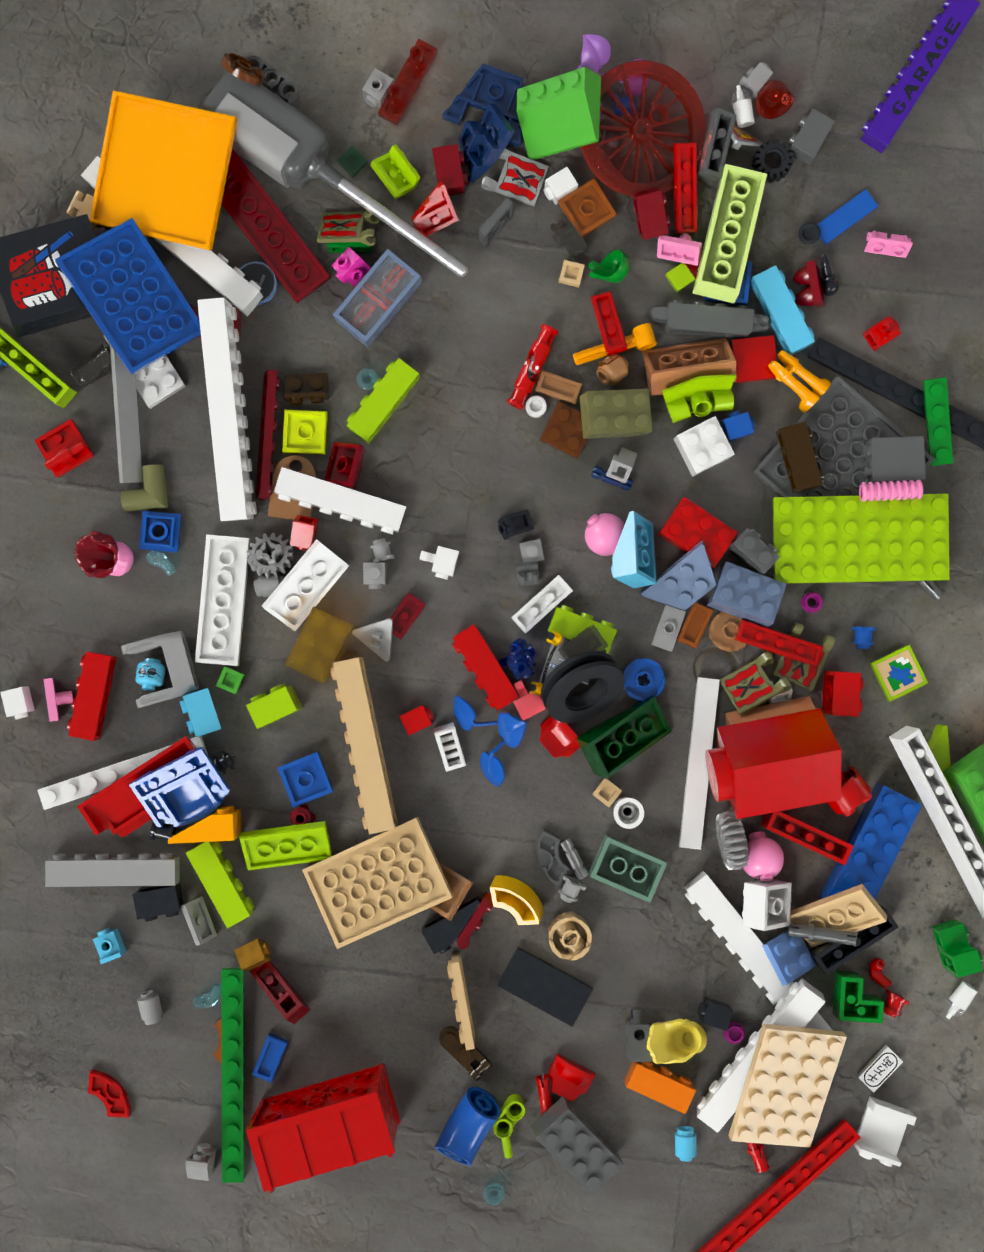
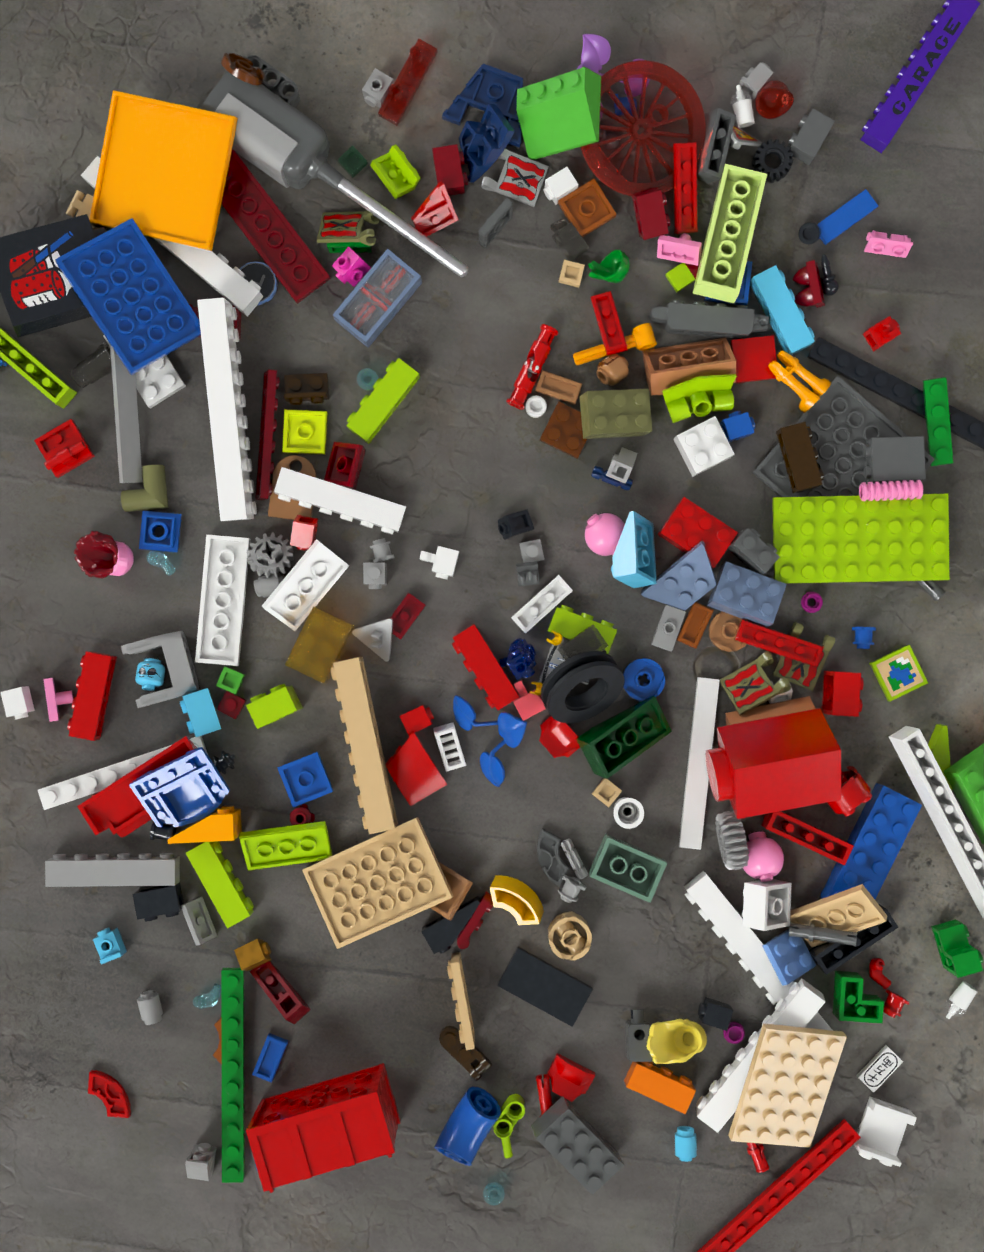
(231, 704): none -> dark red plate
(414, 771): none -> red slope

